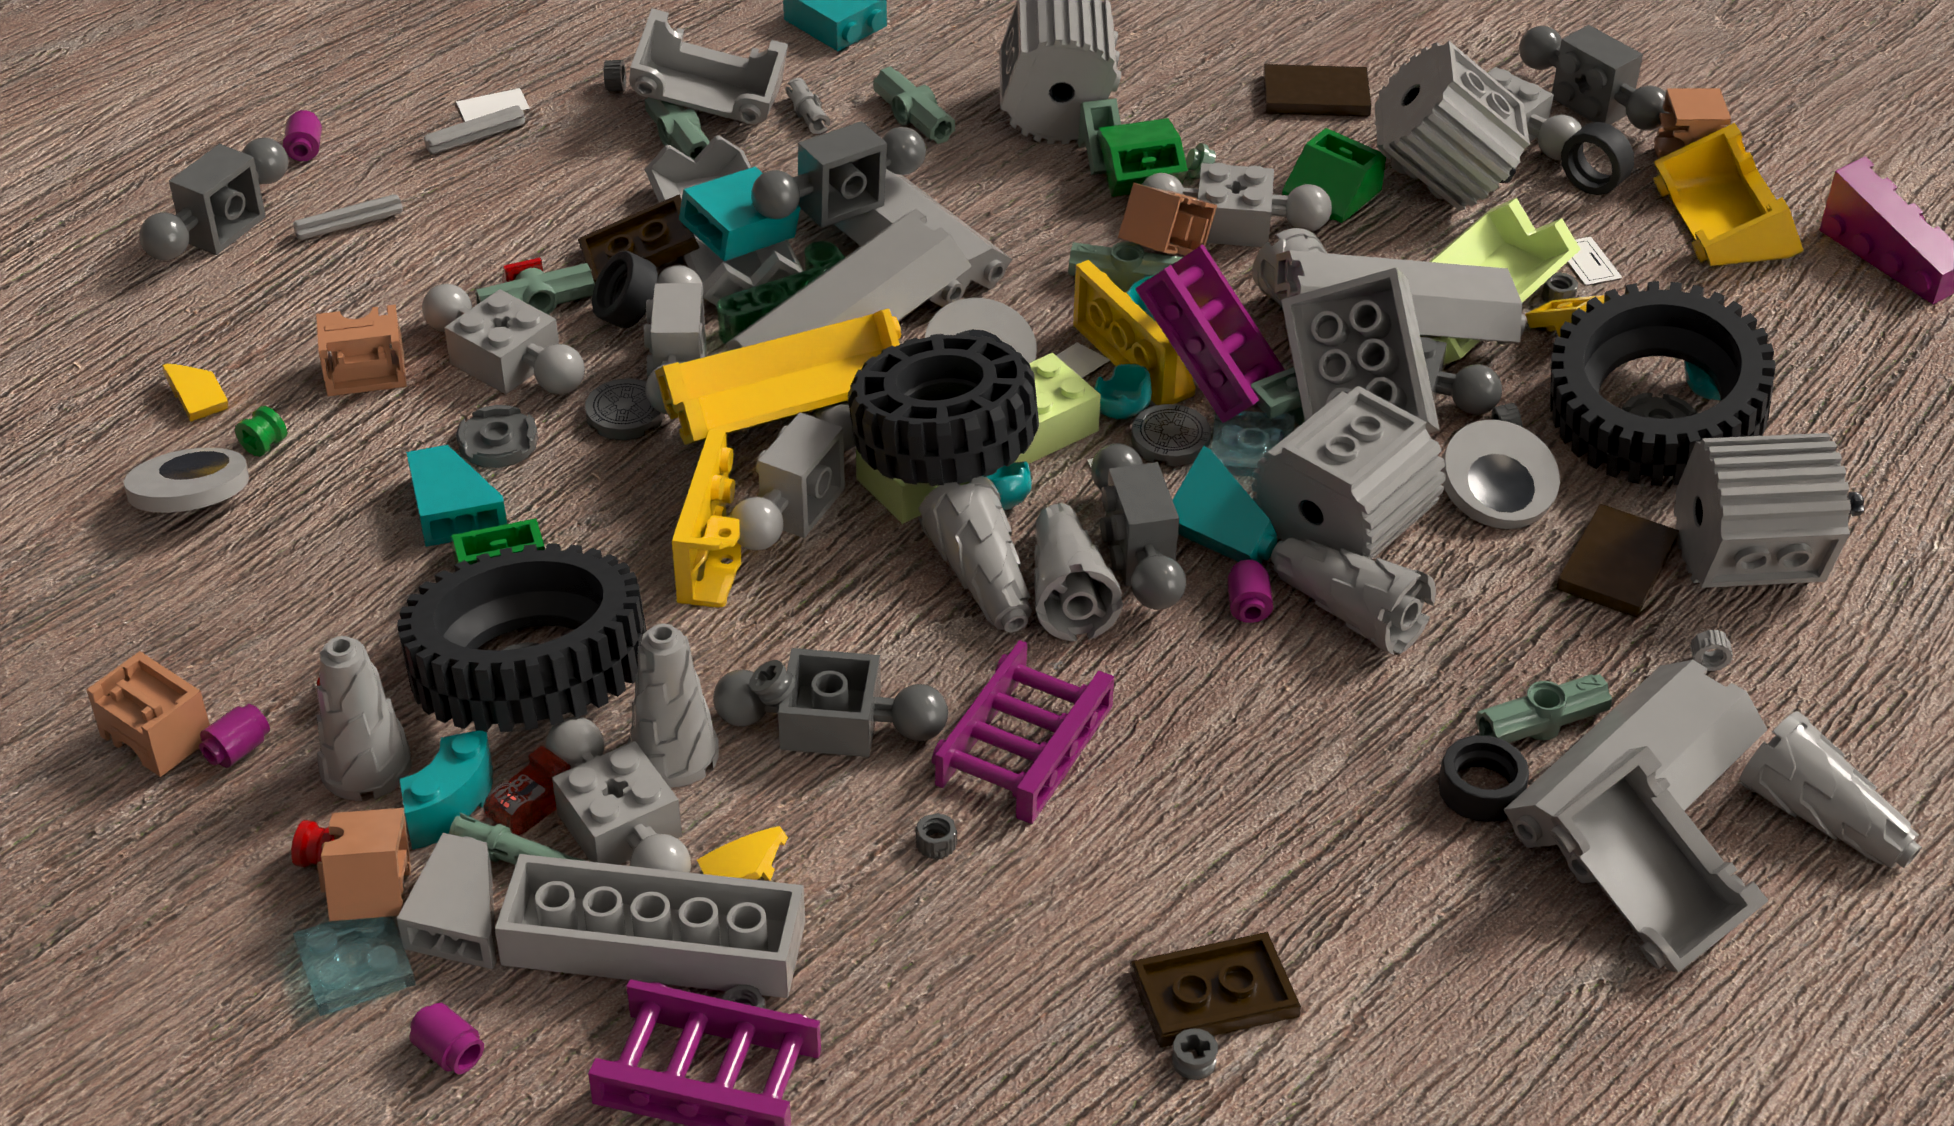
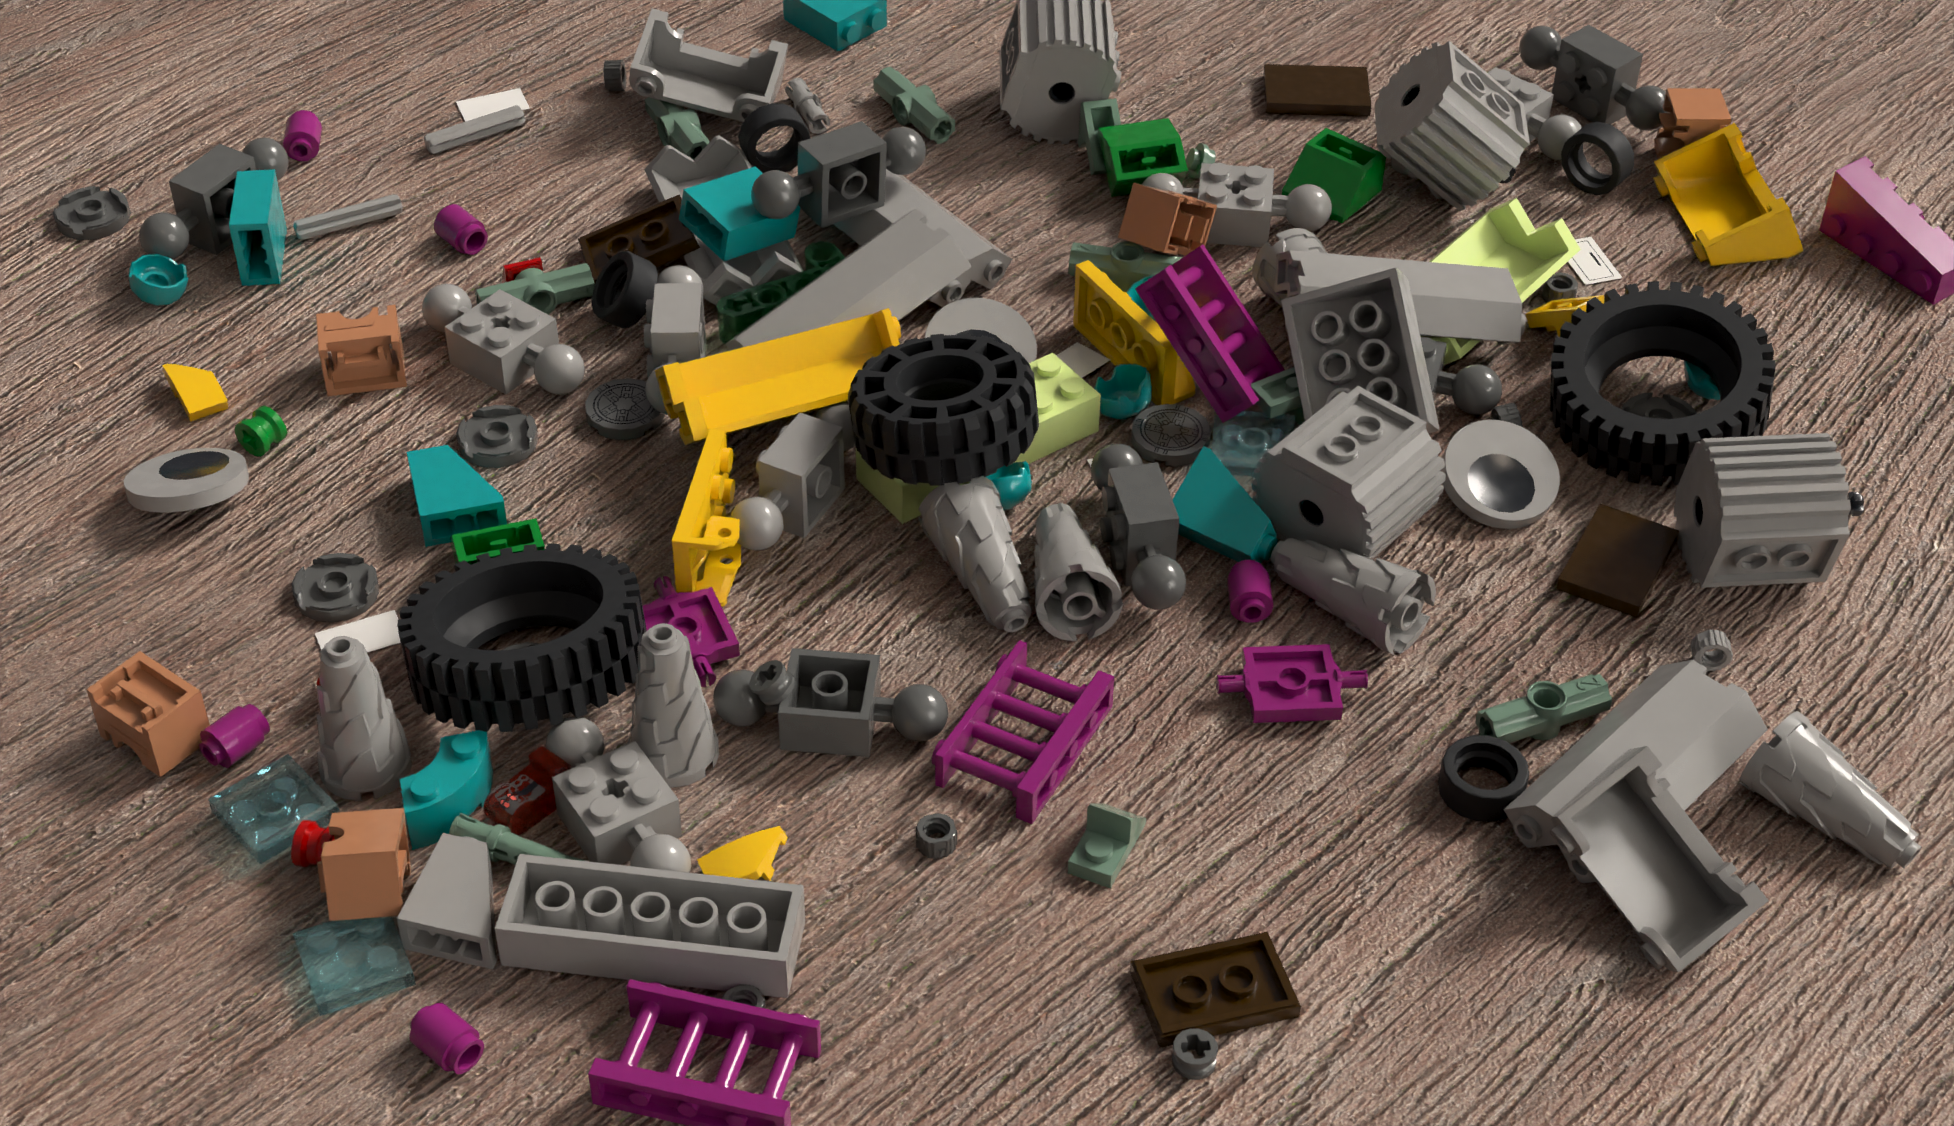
(91, 213): none -> dark grey tile
(157, 279): none -> teal hair
(258, 227): none -> teal brick
(270, 806): none -> clear light blue plate
(335, 588): none -> dark grey tile
(372, 632): none -> white sticker
(460, 229): none -> magenta brick
(698, 618): none -> magenta plate
(760, 122): none -> black tyre
(1105, 844): none -> sand green slope
(1292, 683): none -> magenta plate

